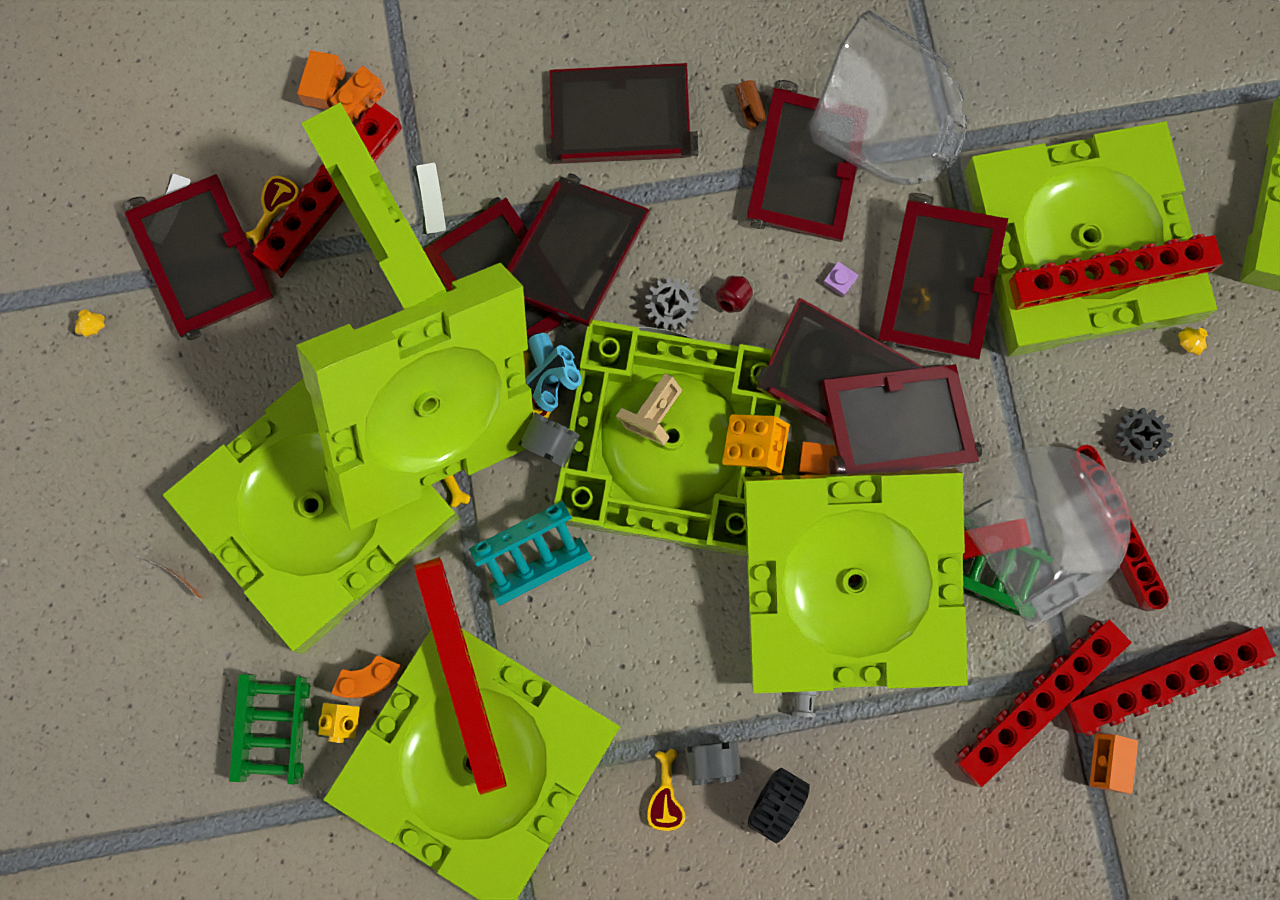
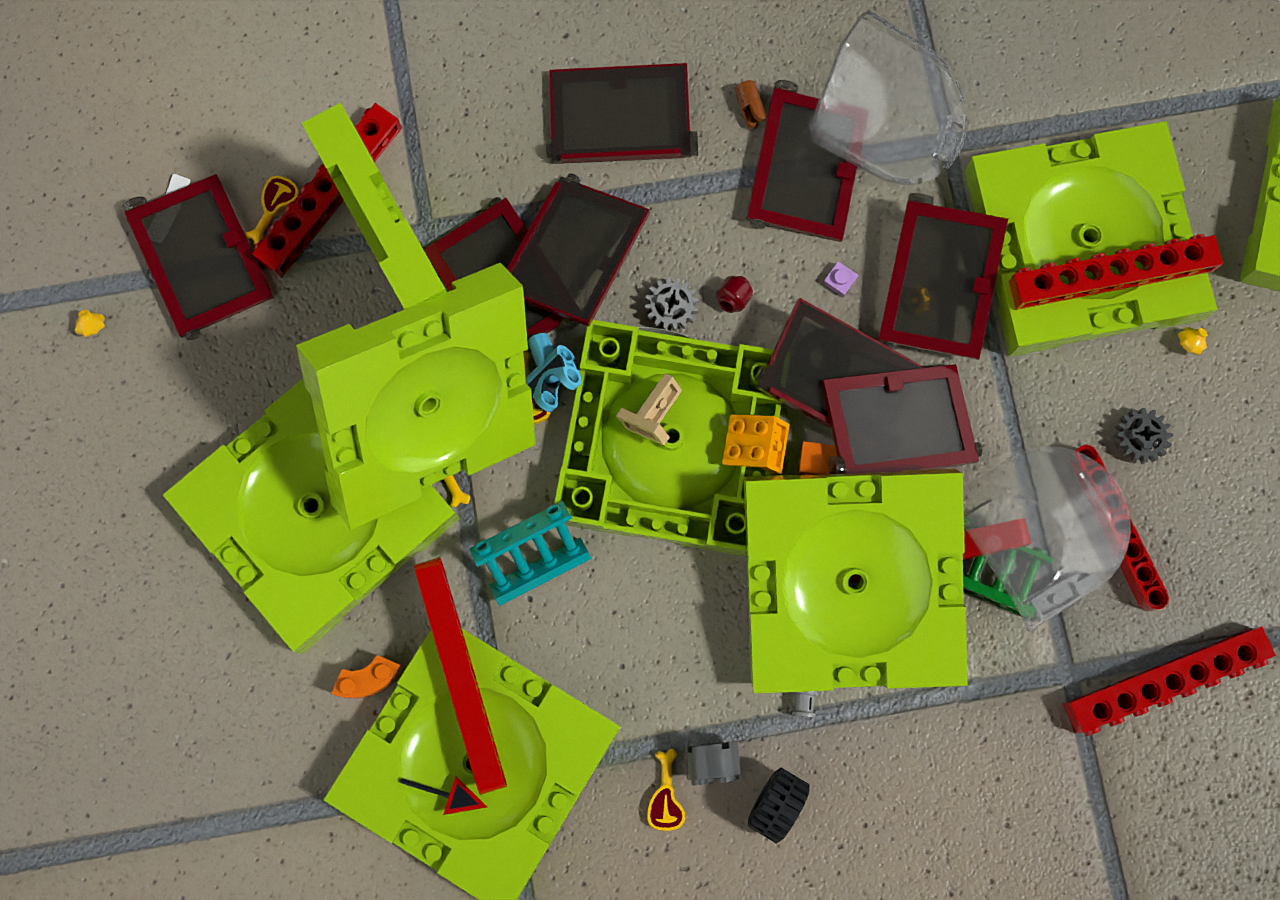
(180, 578): orange sticker -> none
(247, 714): green fence -> none
(320, 79): orange brick -> none
(338, 722): yellow brick -> none
(359, 93): orange brick -> none
(431, 198): white sticker -> none
(459, 799): none -> piece
(549, 439): dark grey brick -> none
(1112, 644): red brick -> none
(1113, 763): orange brick -> none

